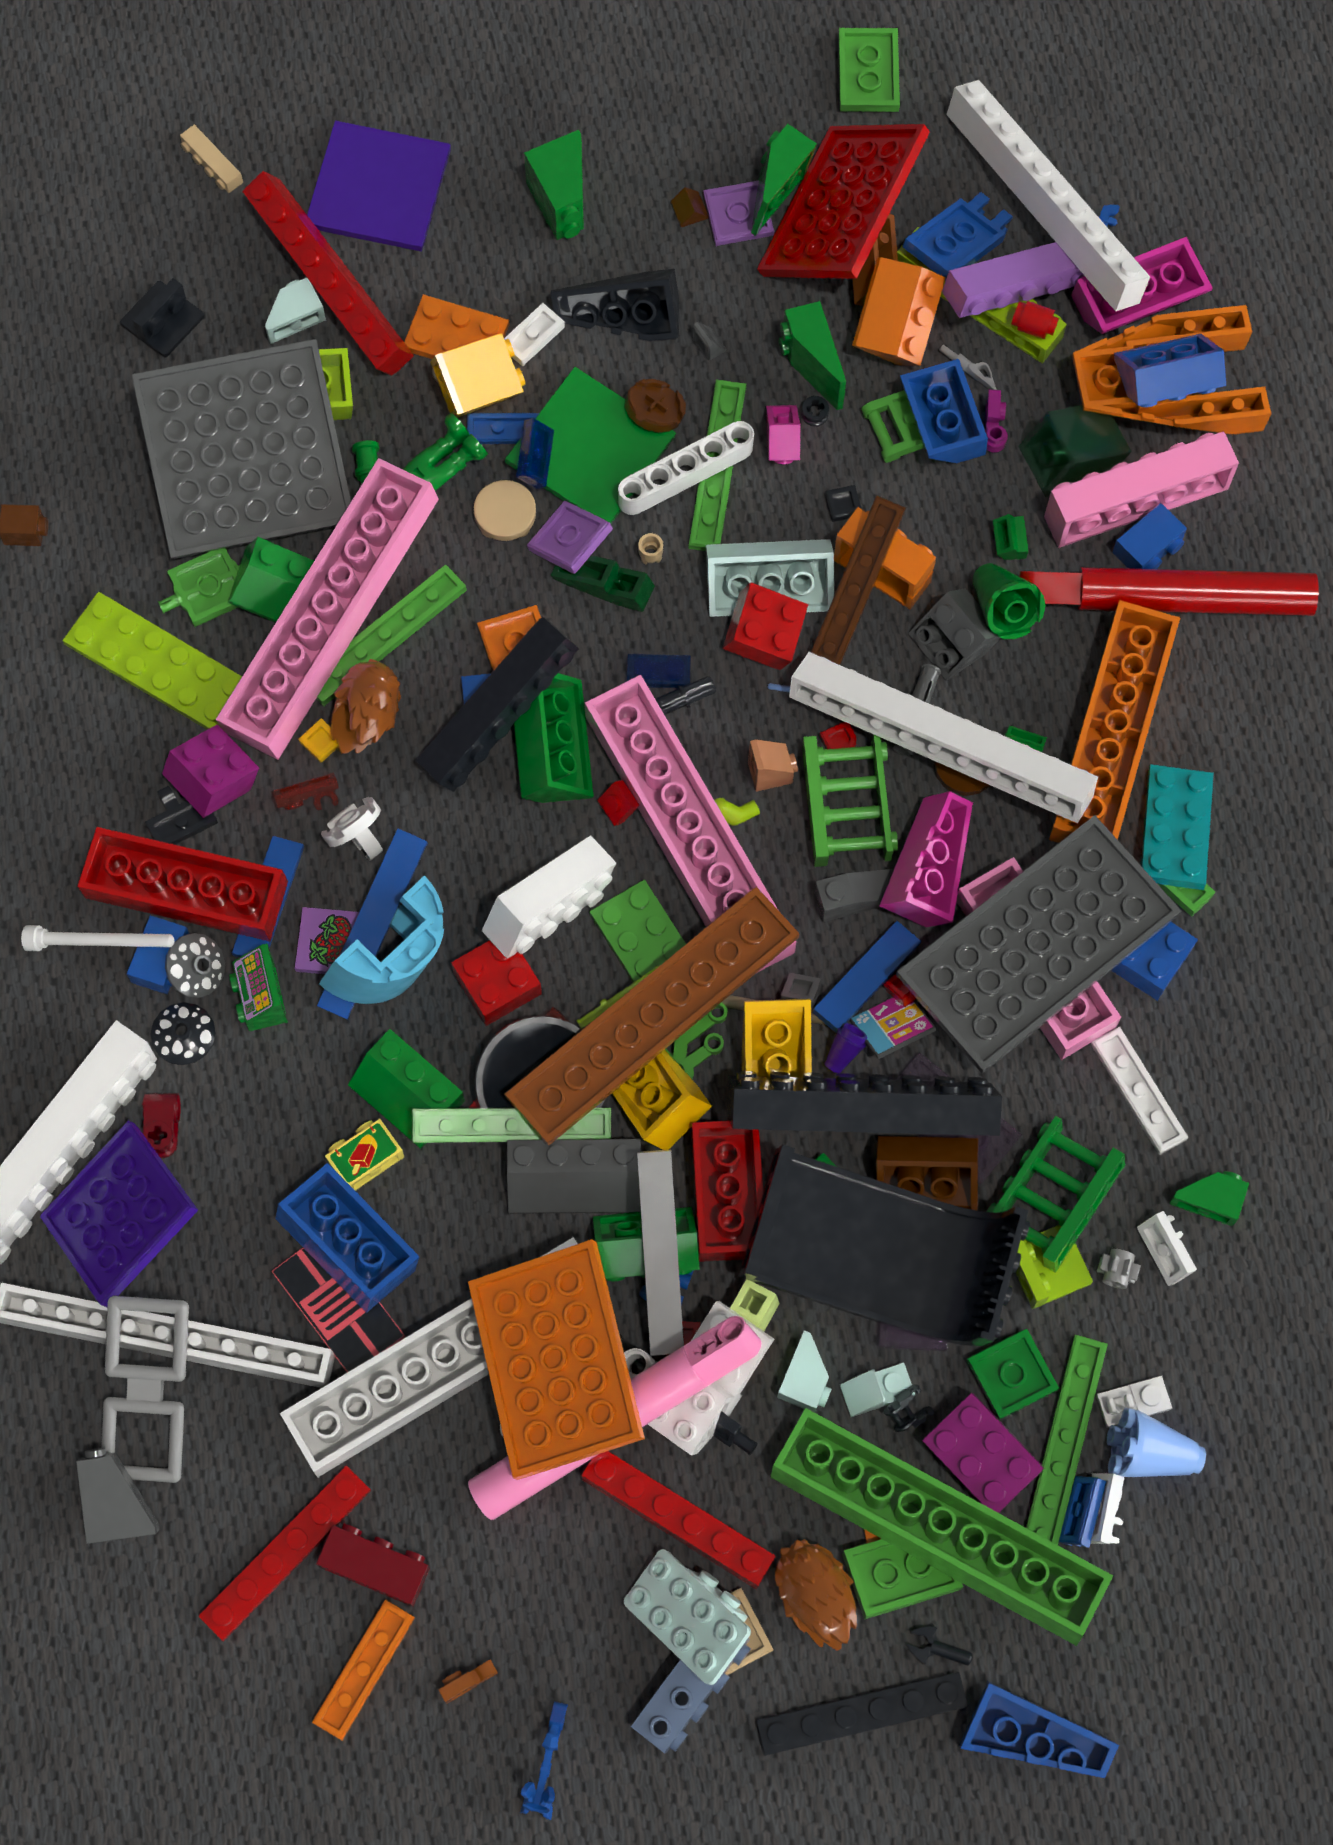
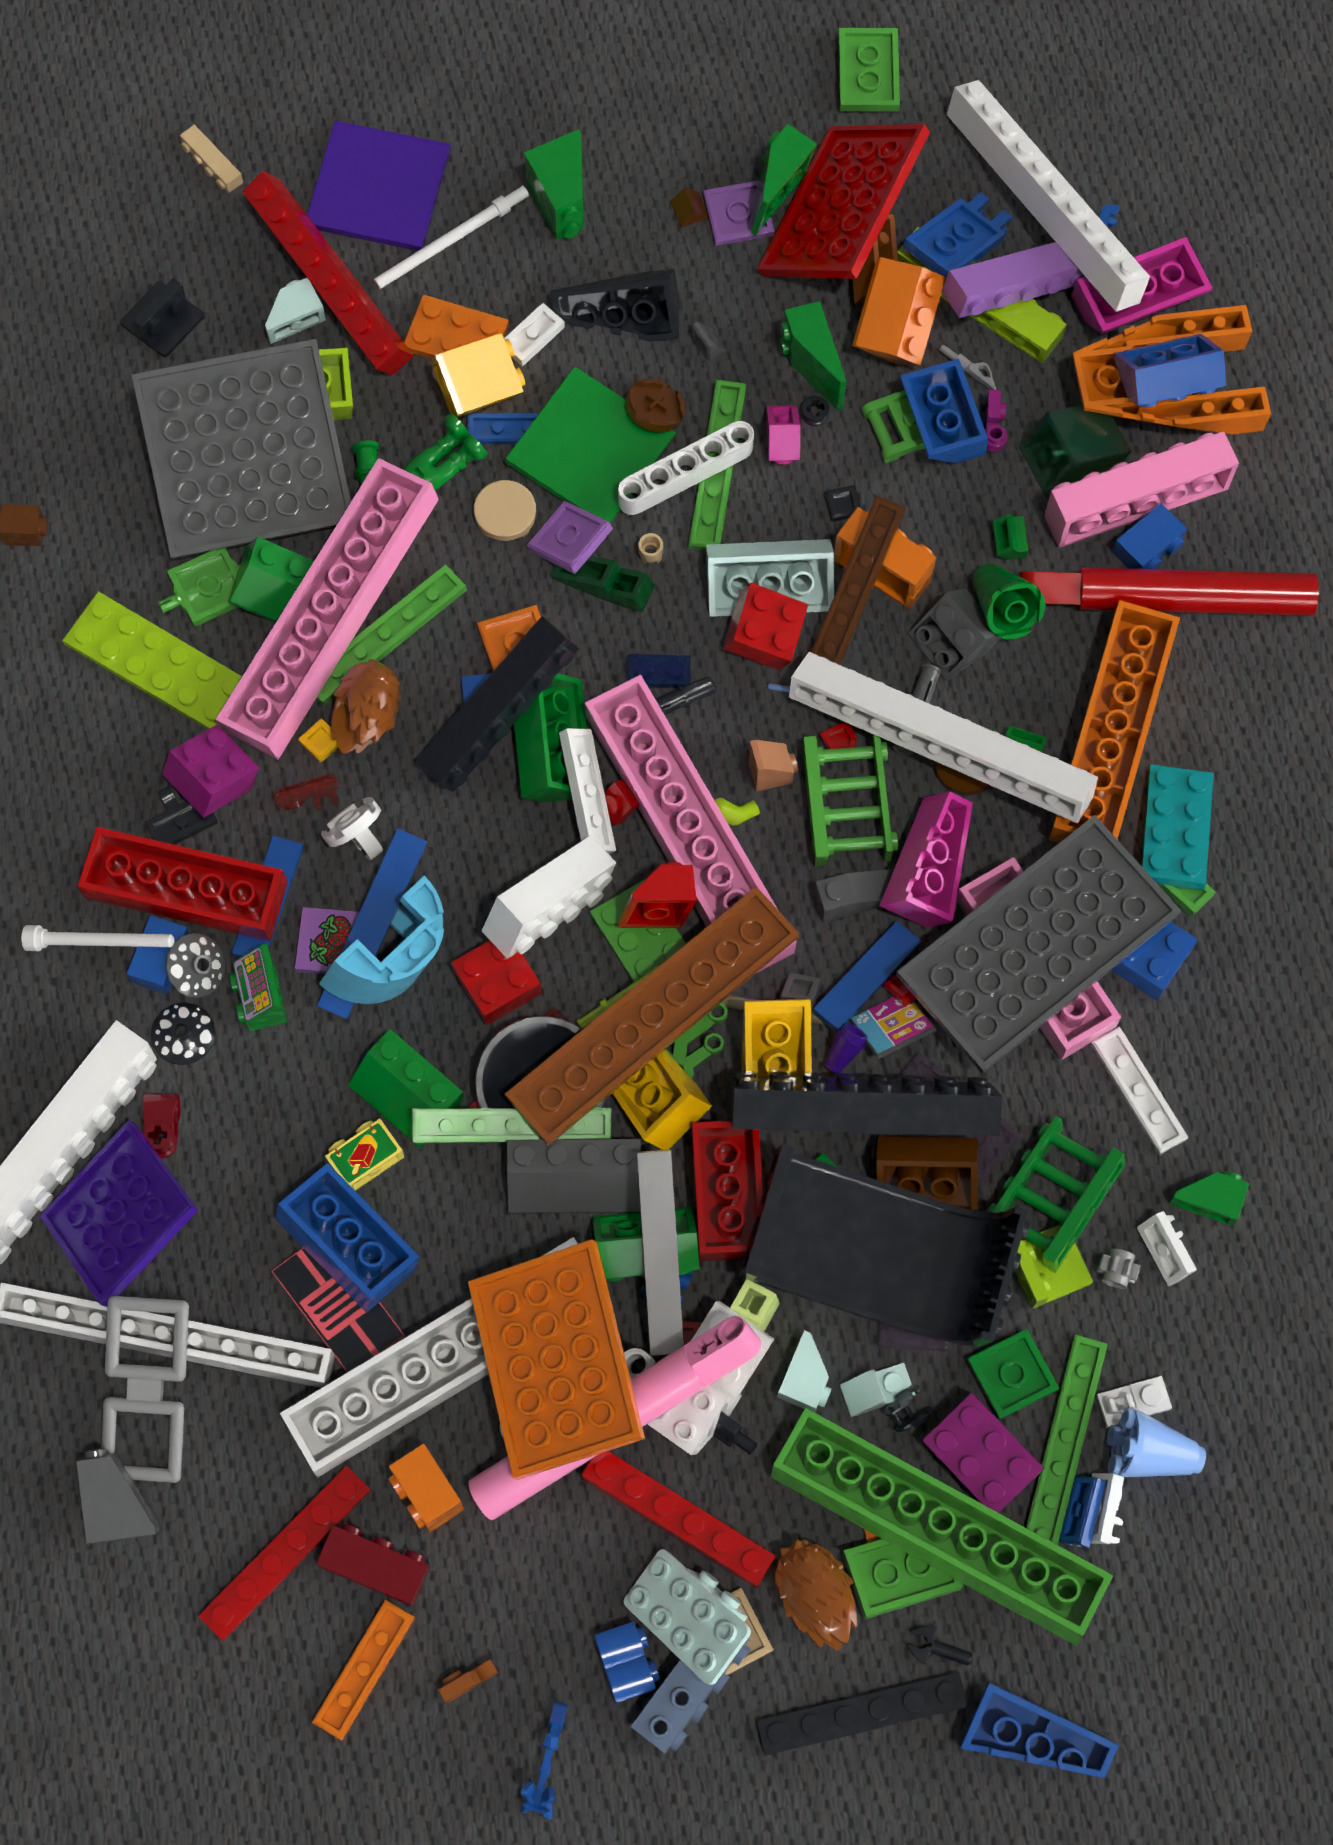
(426, 1488): none -> orange brick
(499, 206): none -> white bar
(535, 453): clear blue plate -> none
(587, 787): none -> white plate
(625, 1662): none -> blue brick
(661, 899): none -> red slope
(1035, 319): red brick -> none

